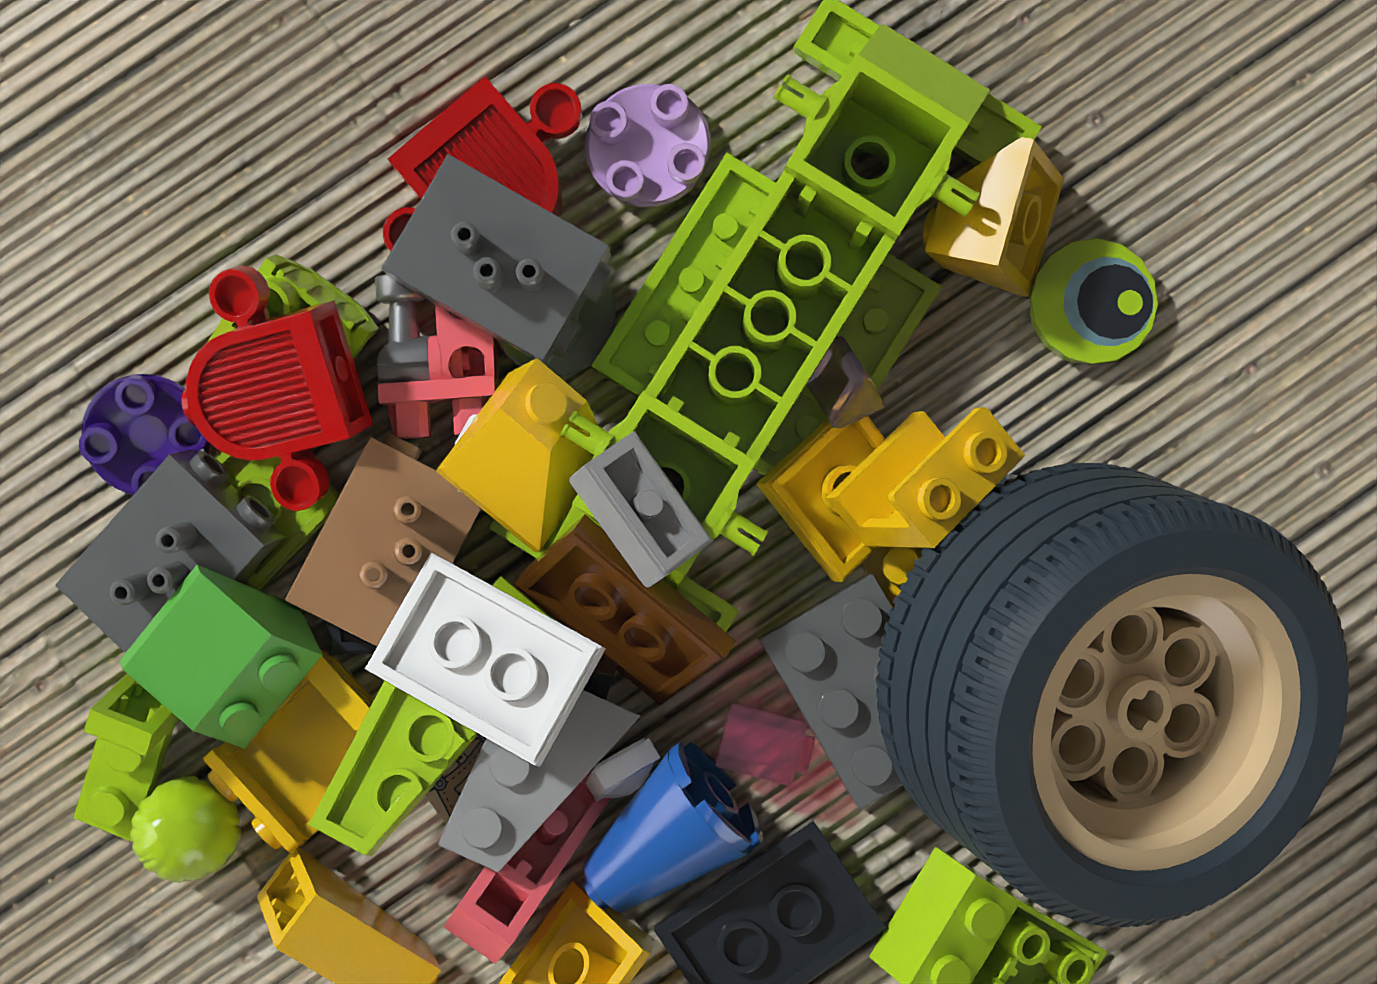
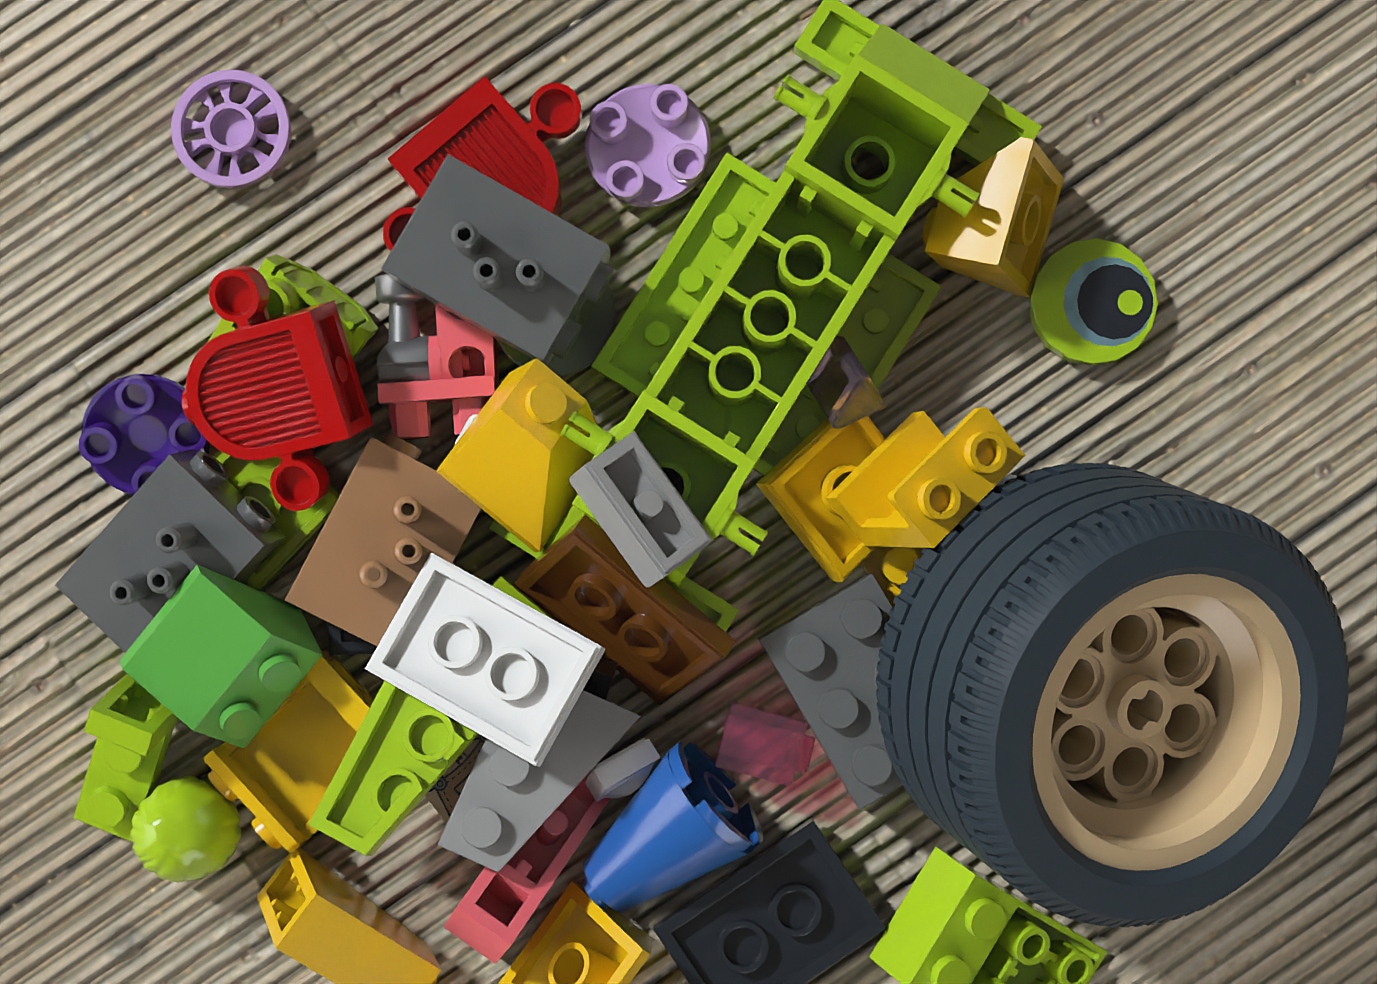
(231, 129): none -> lavender wheel

